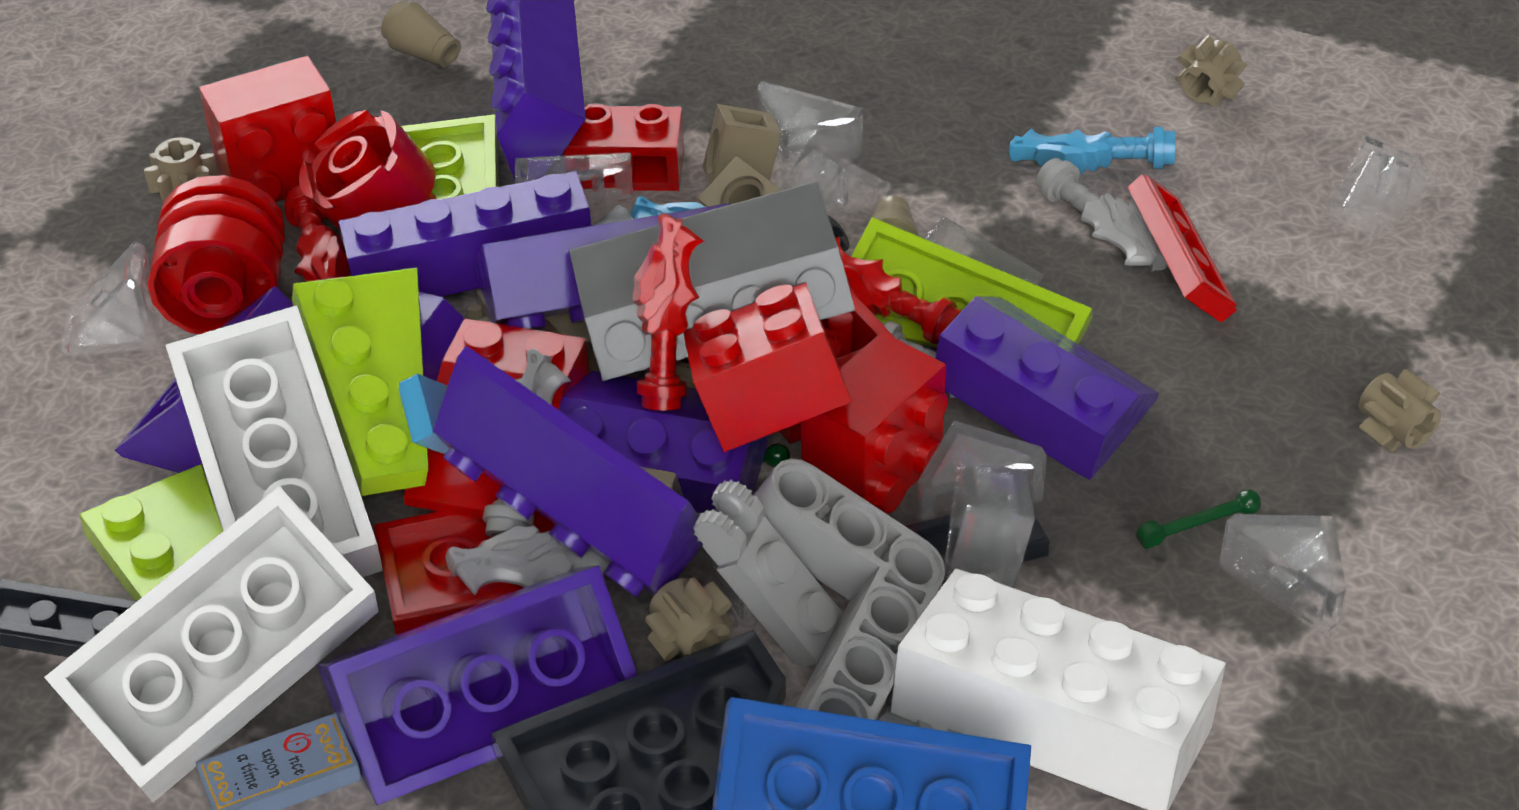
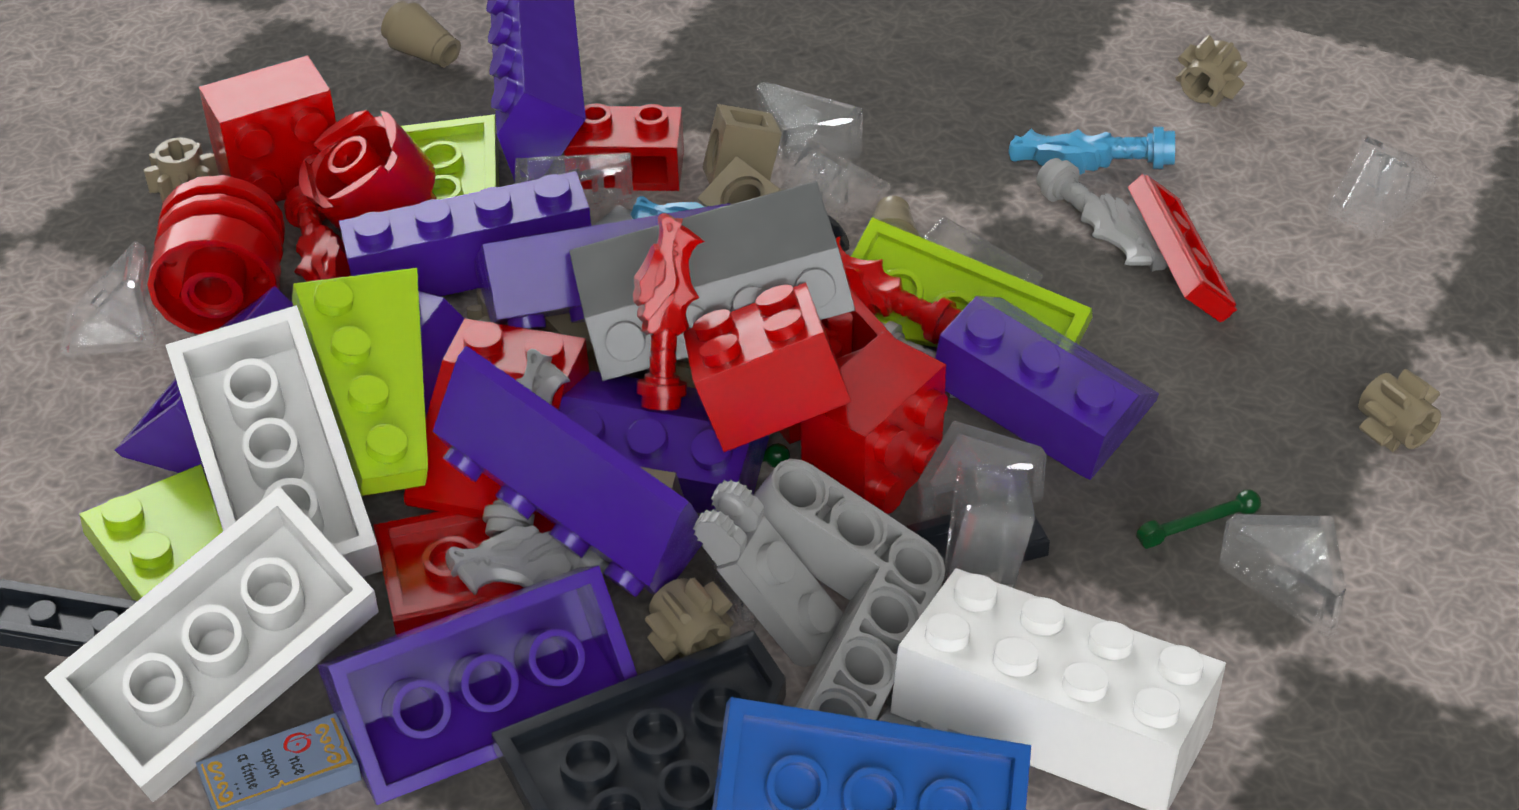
(421, 405): dark azure tile -> none

